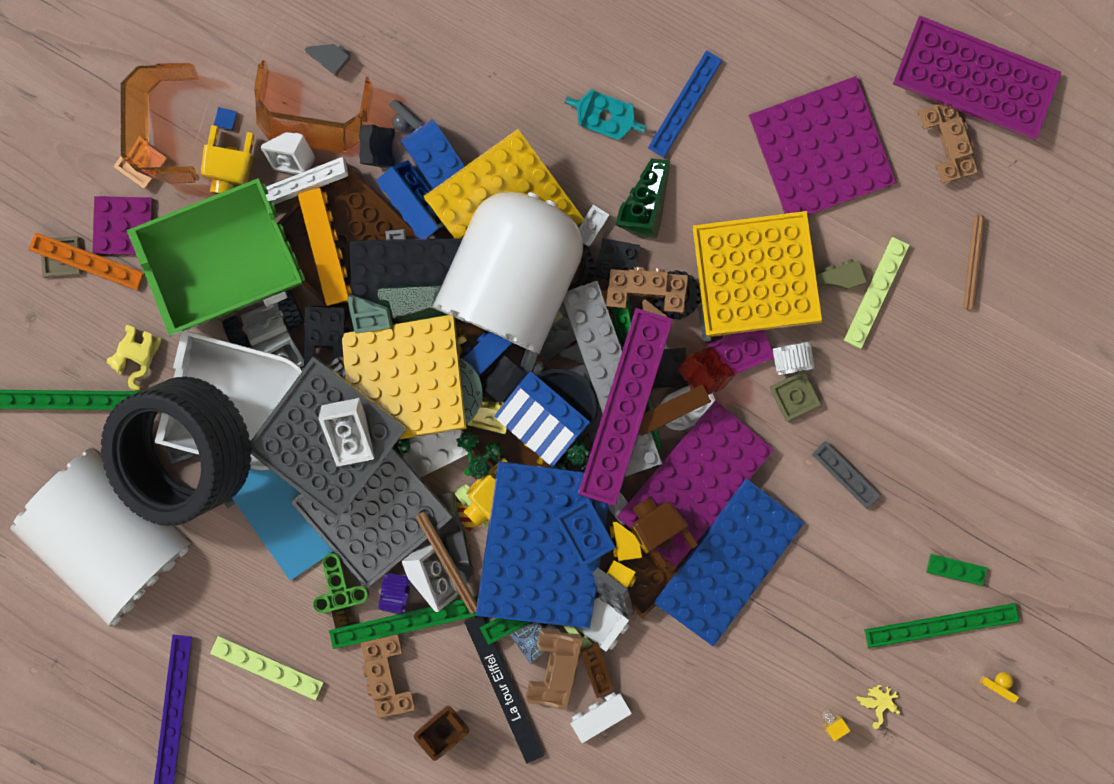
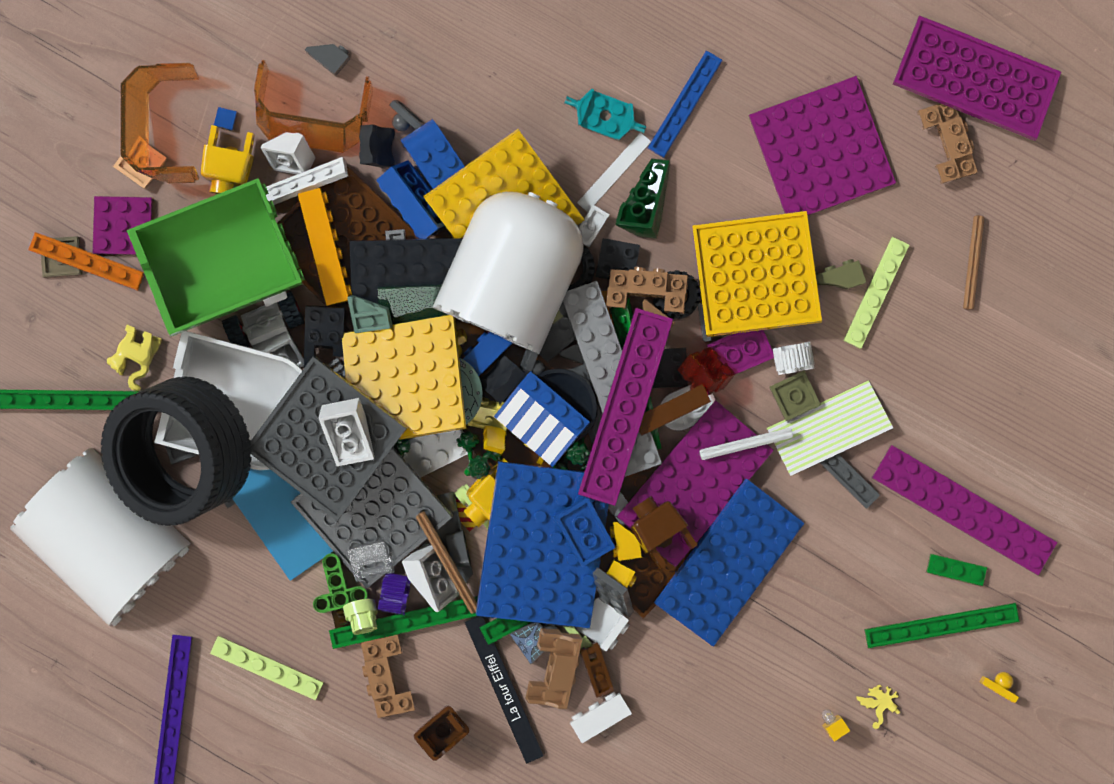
(361, 615): none -> yellowish green piece
(369, 554): none -> clear plate
(494, 439): none -> yellow tile
(614, 172): none -> white sticker
(746, 443): none -> white axle
(832, 428): none -> sticker
(964, 510): none -> magenta plate

